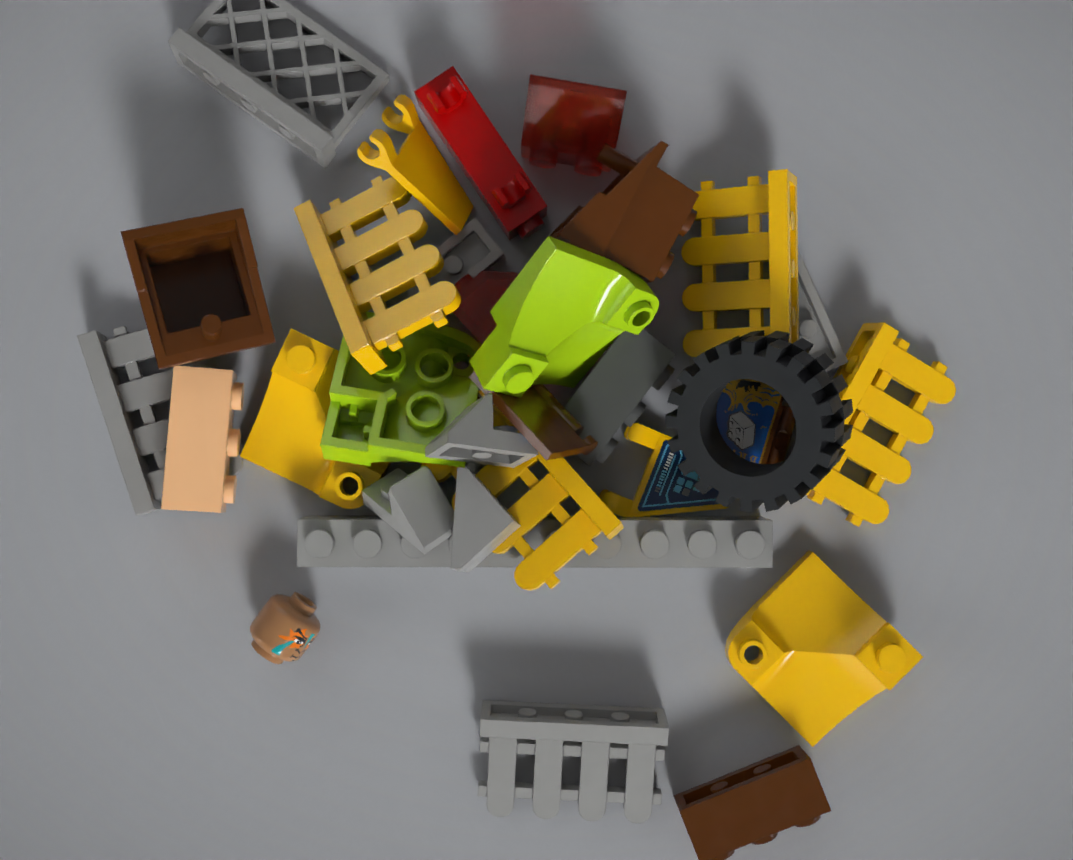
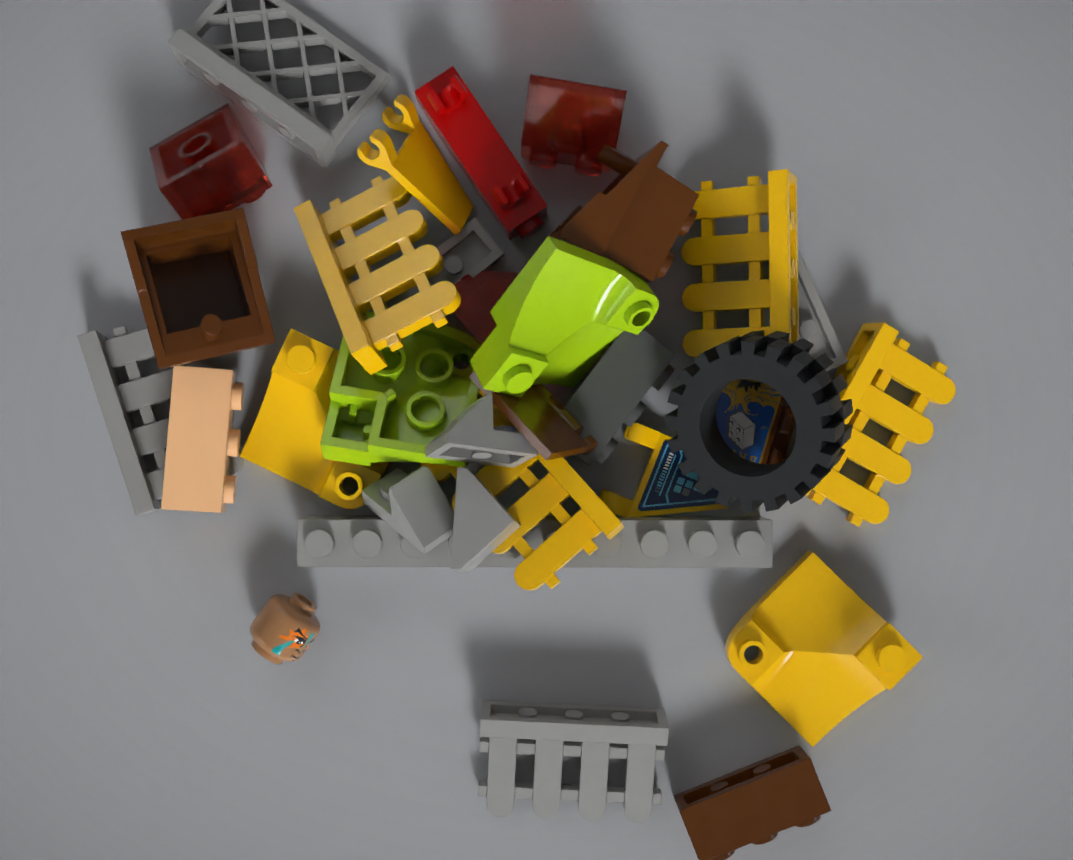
(209, 166): none -> clear red slope

